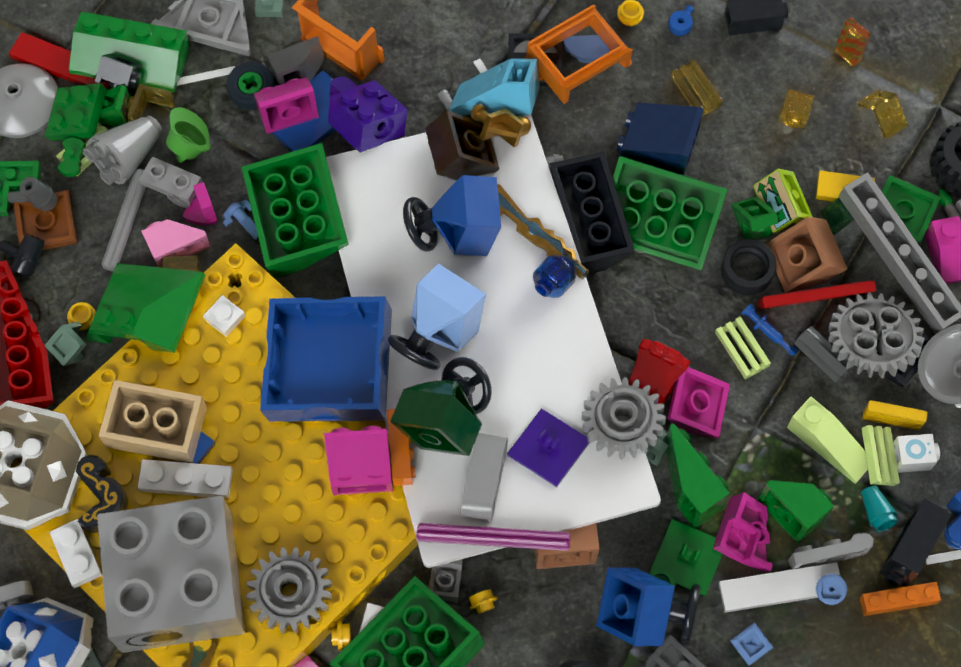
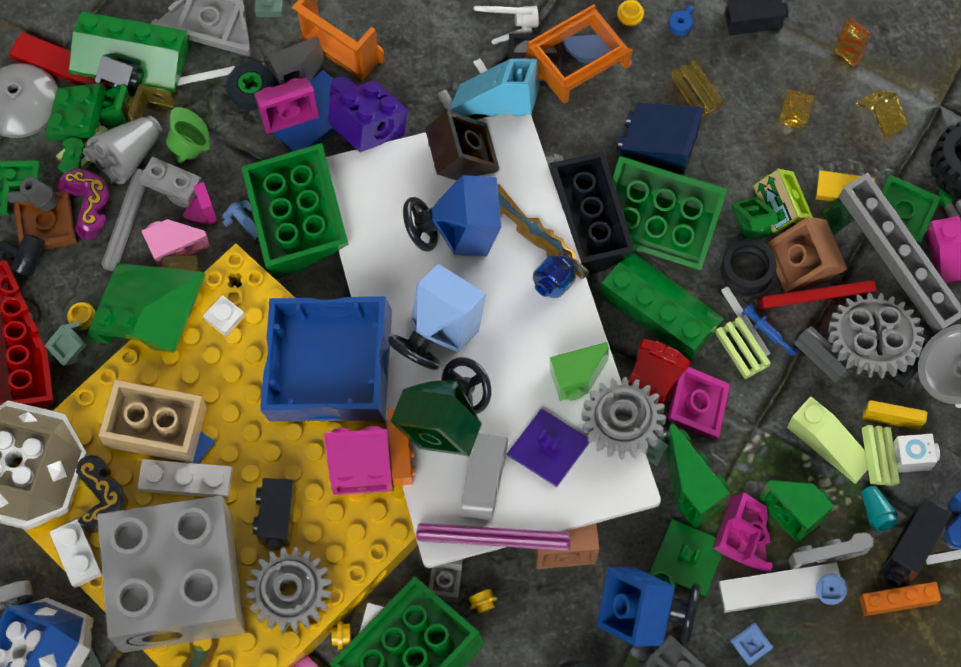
(95, 193): none -> magenta animal
(276, 513): none -> black brick
(502, 124): pearl gold piece -> none
(524, 16): none -> white plant
(578, 370): none -> bright green slope
(660, 306): none -> green slope
(738, 310): none -> white sticker

